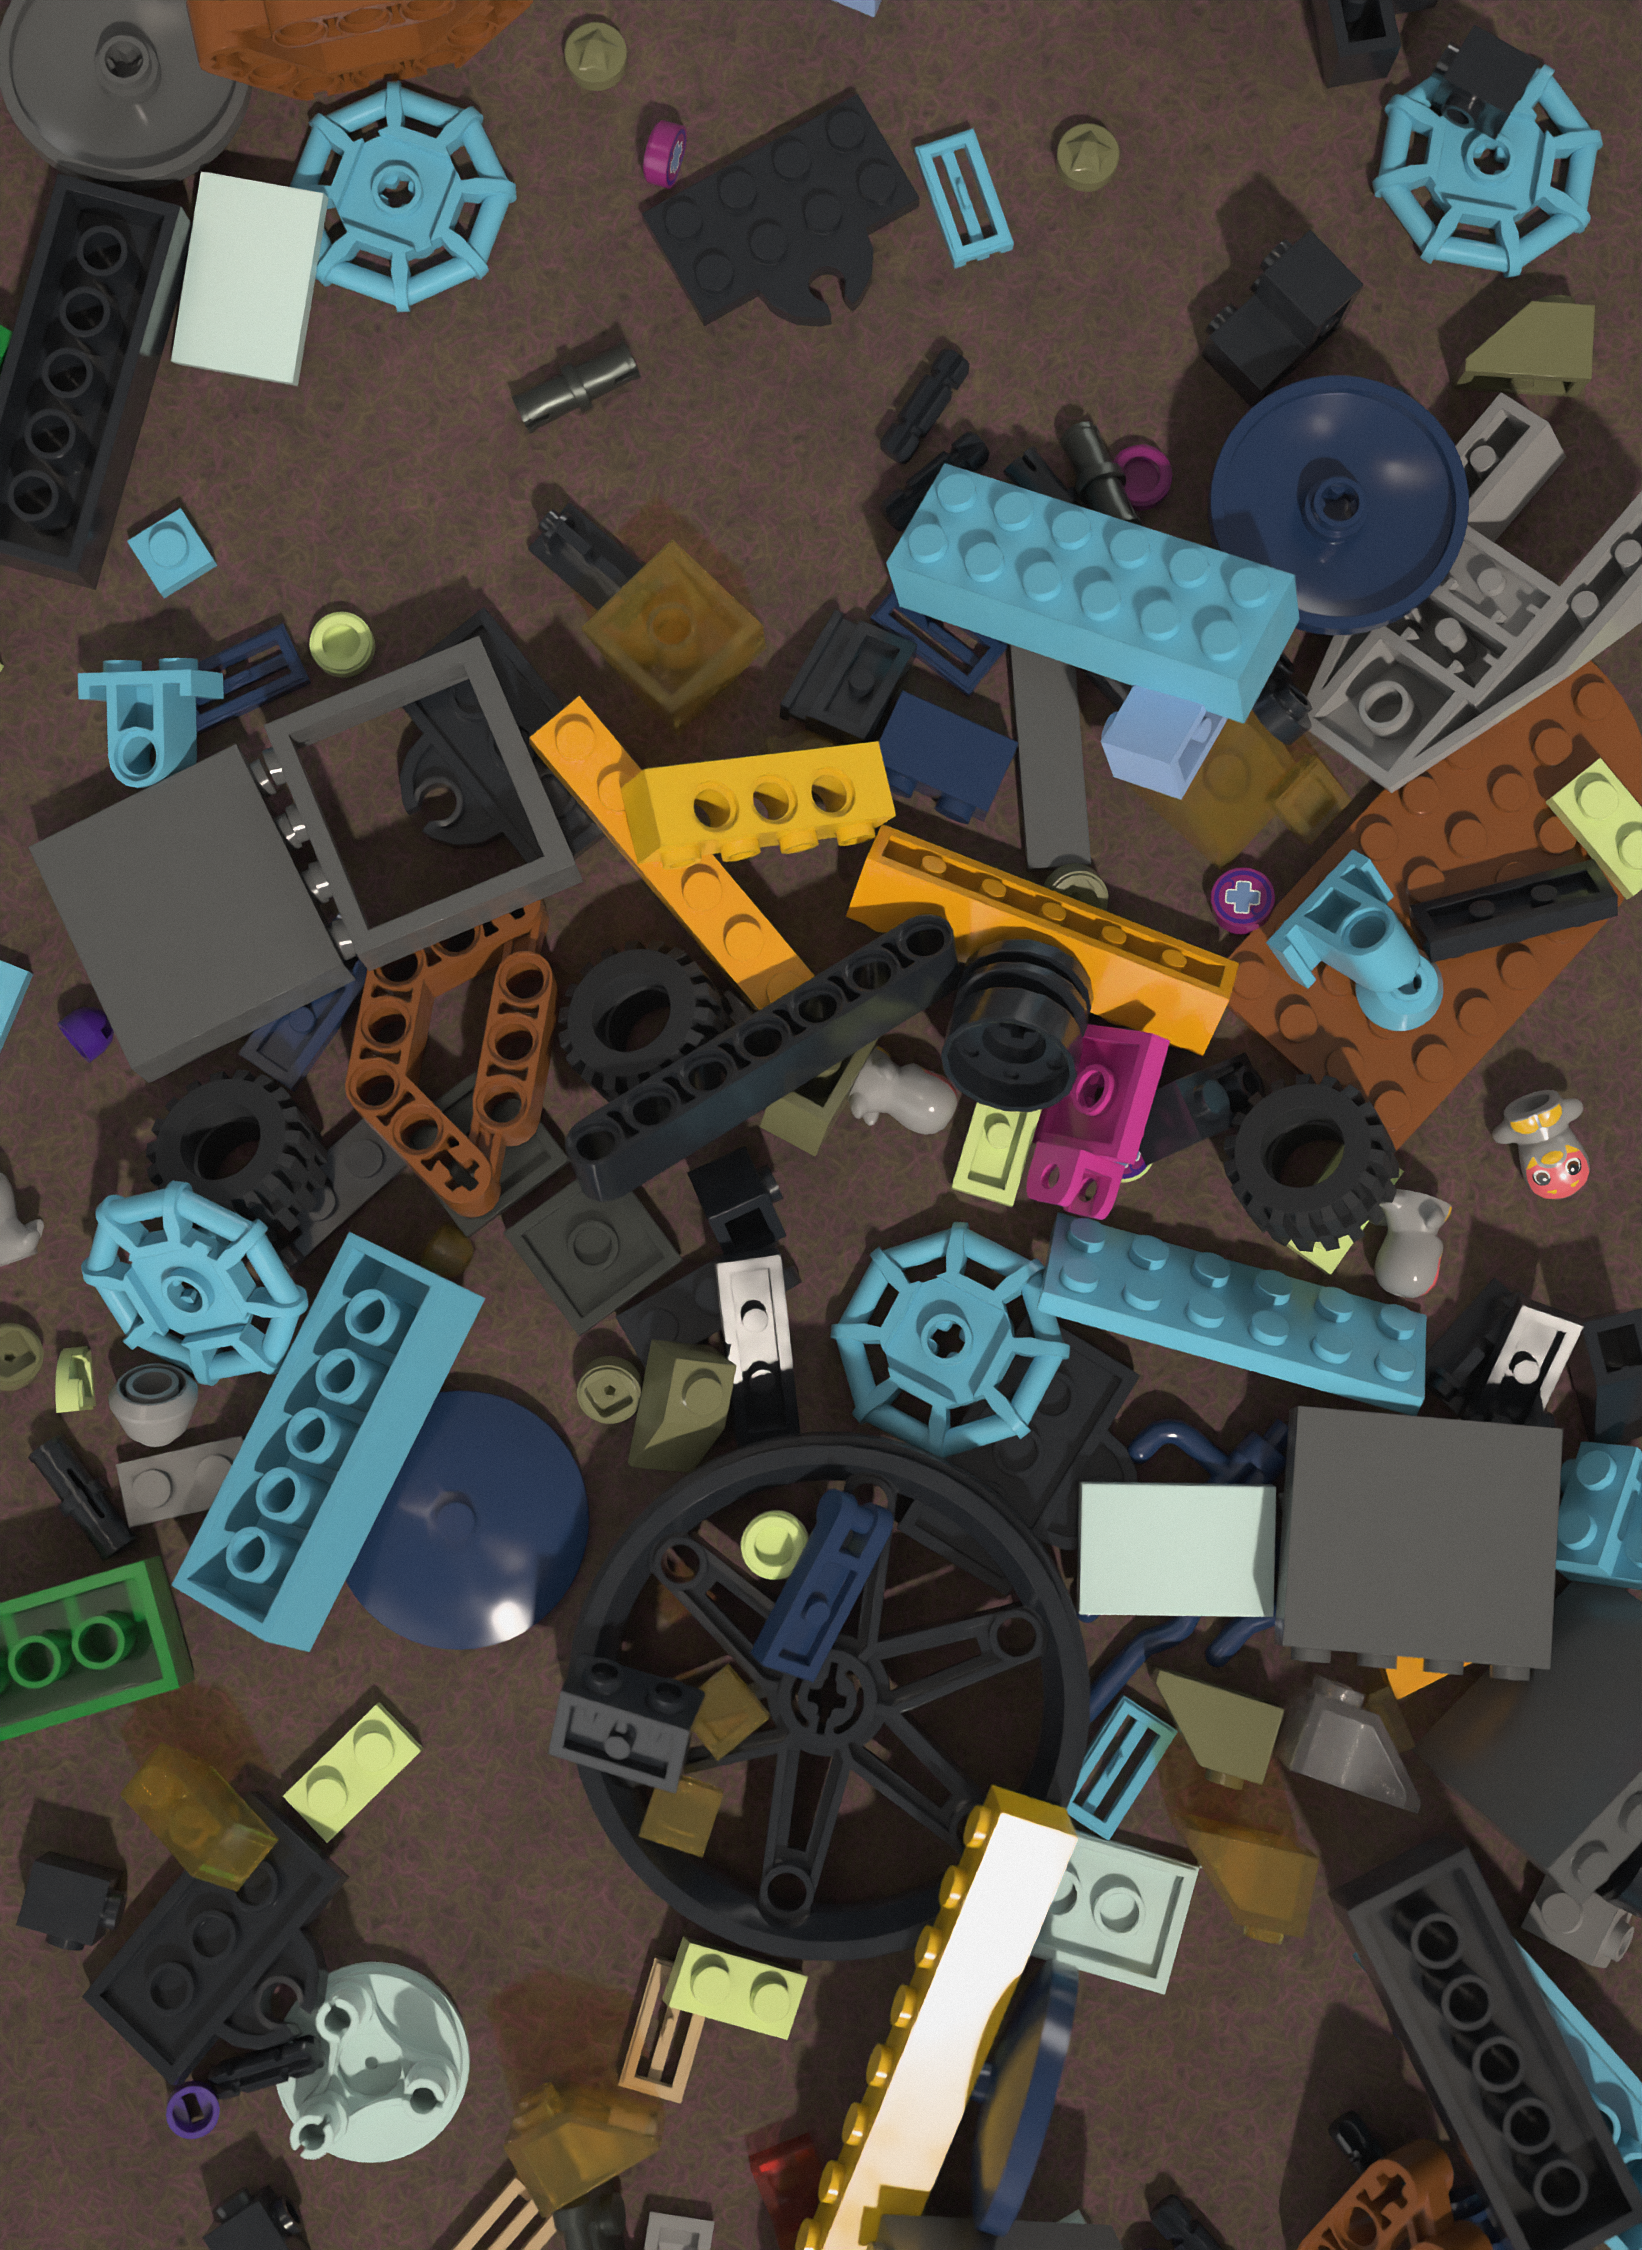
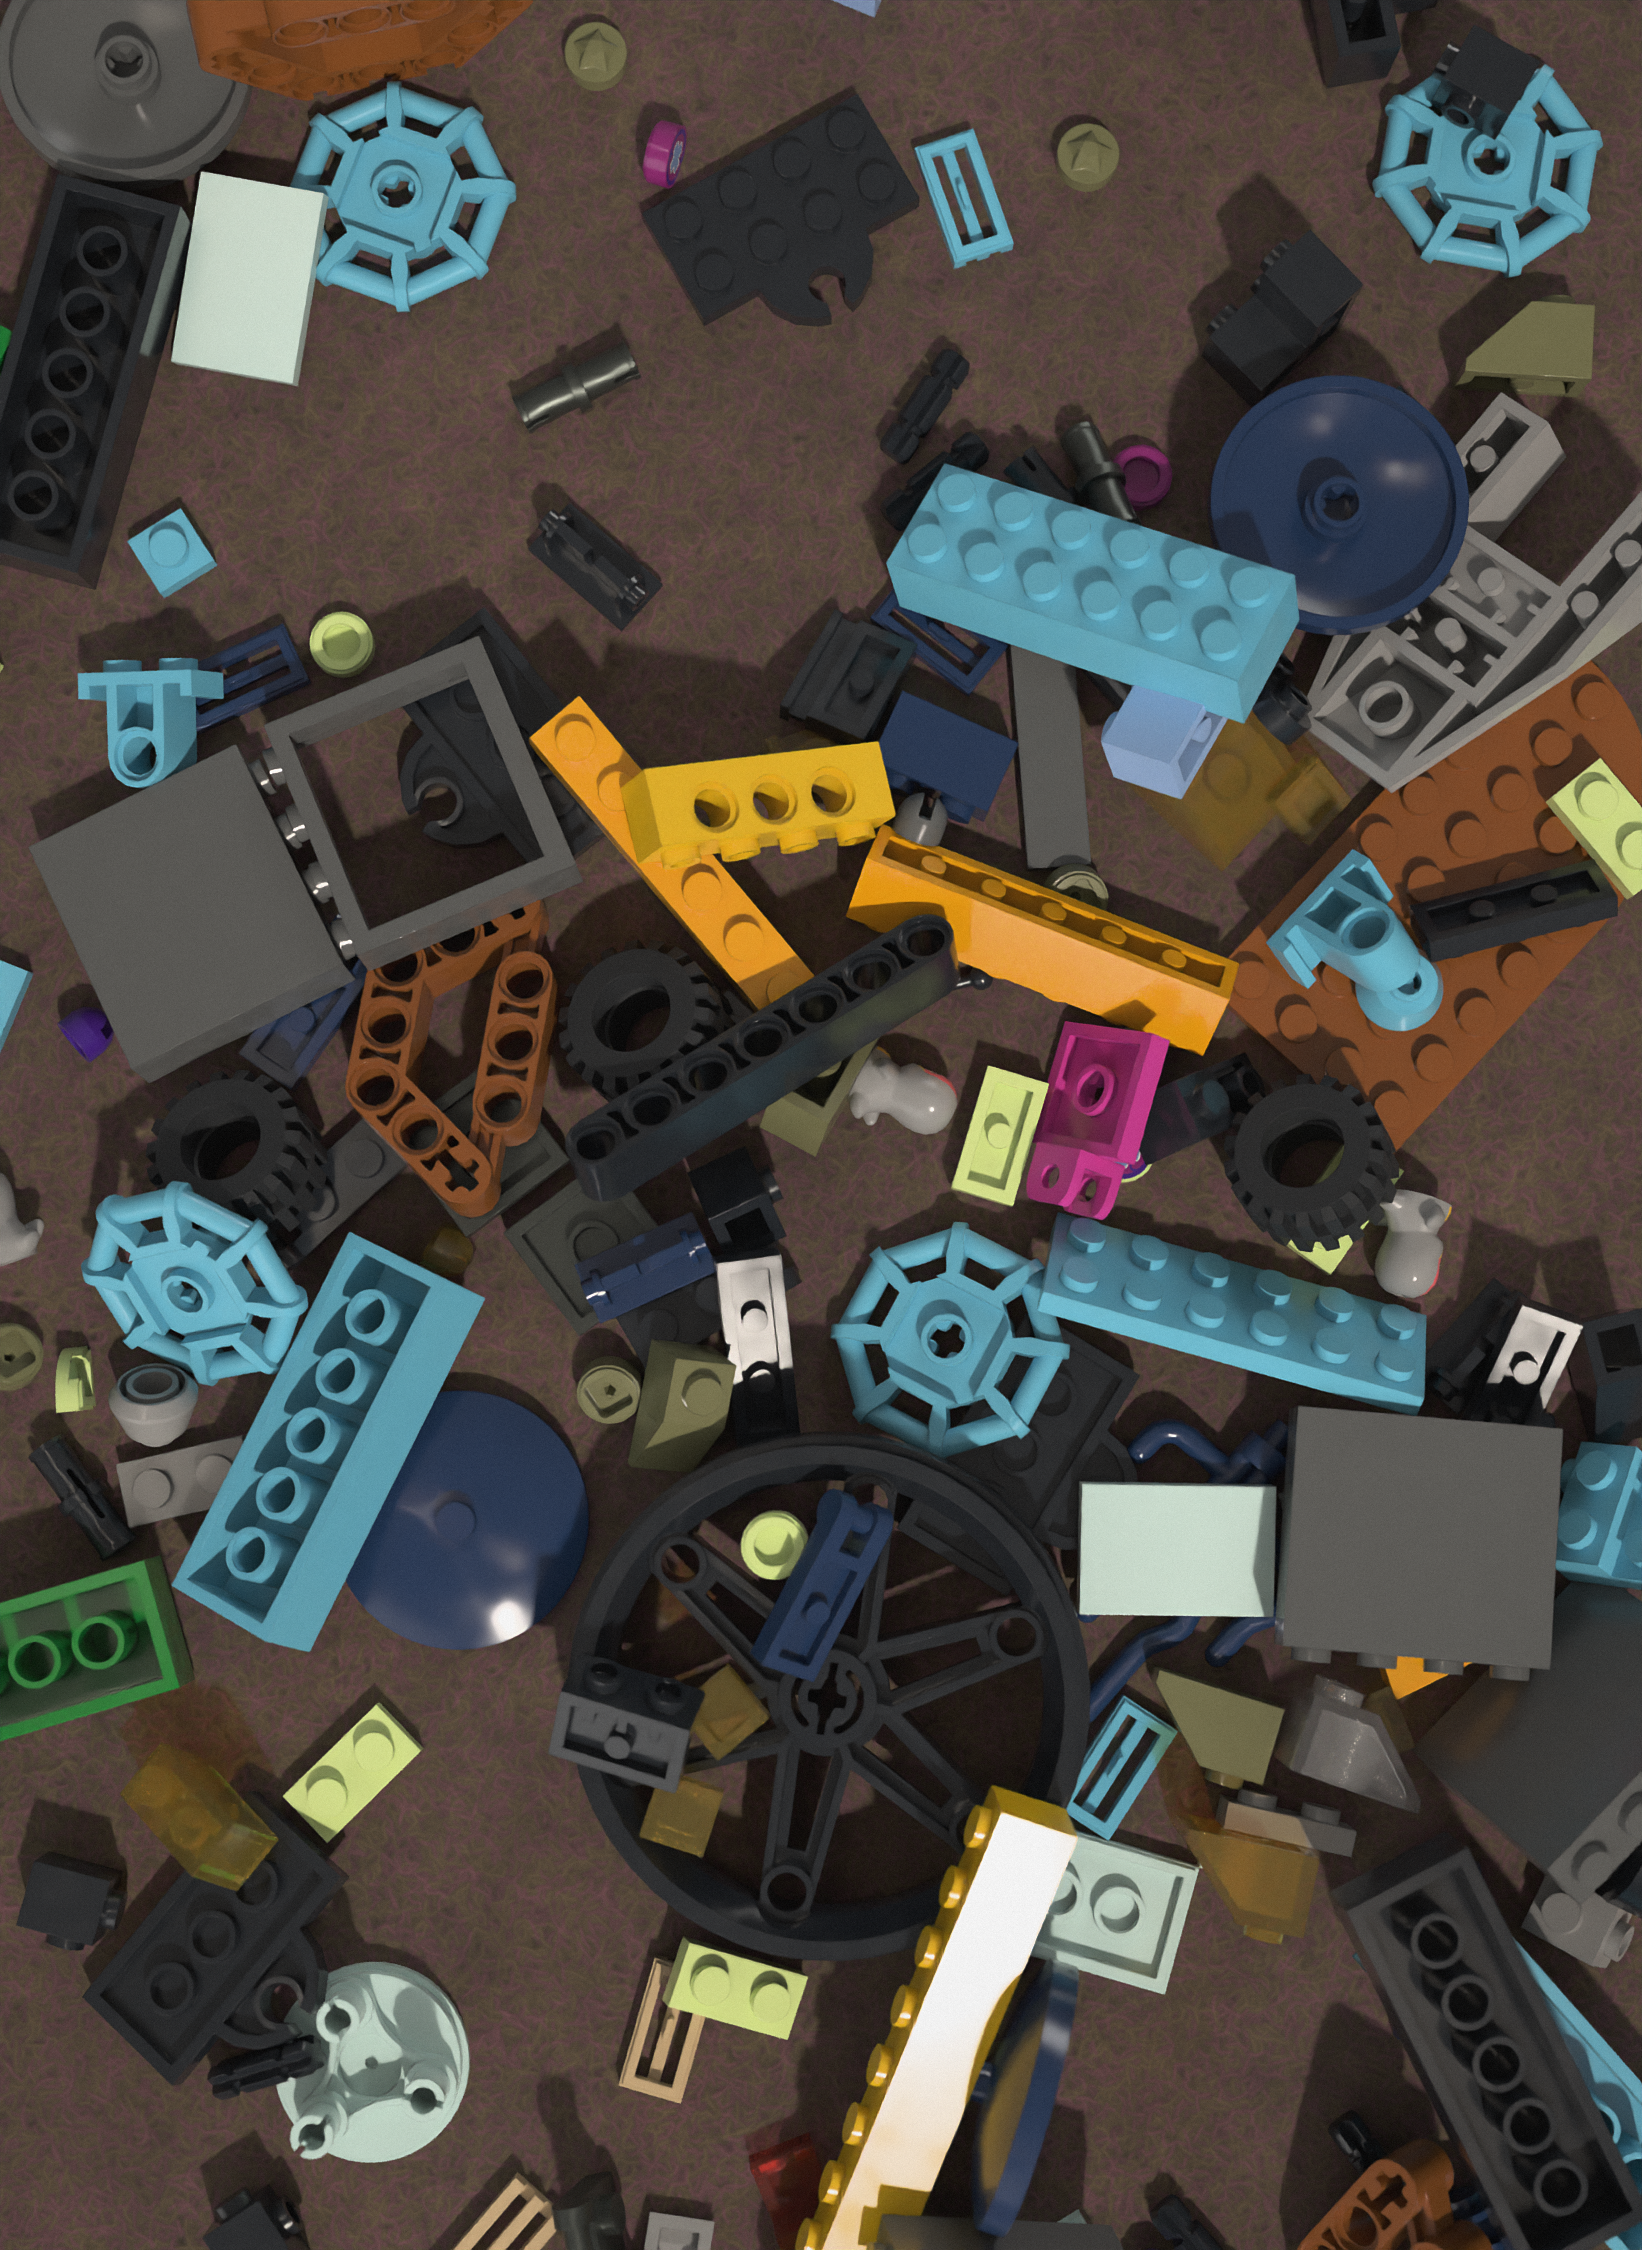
(179, 2116): dark purple hinge -> none
(578, 2139): clear yellow slope -> none
(645, 1267): none -> dark blue hinge
(675, 636): clear yellow slope -> none
(921, 822): none -> dark grey hinge
(1017, 1025): black wheel -> none
(1242, 900): tile -> none
(1313, 1827): none -> light grey plate
(1549, 1151): animal -> none

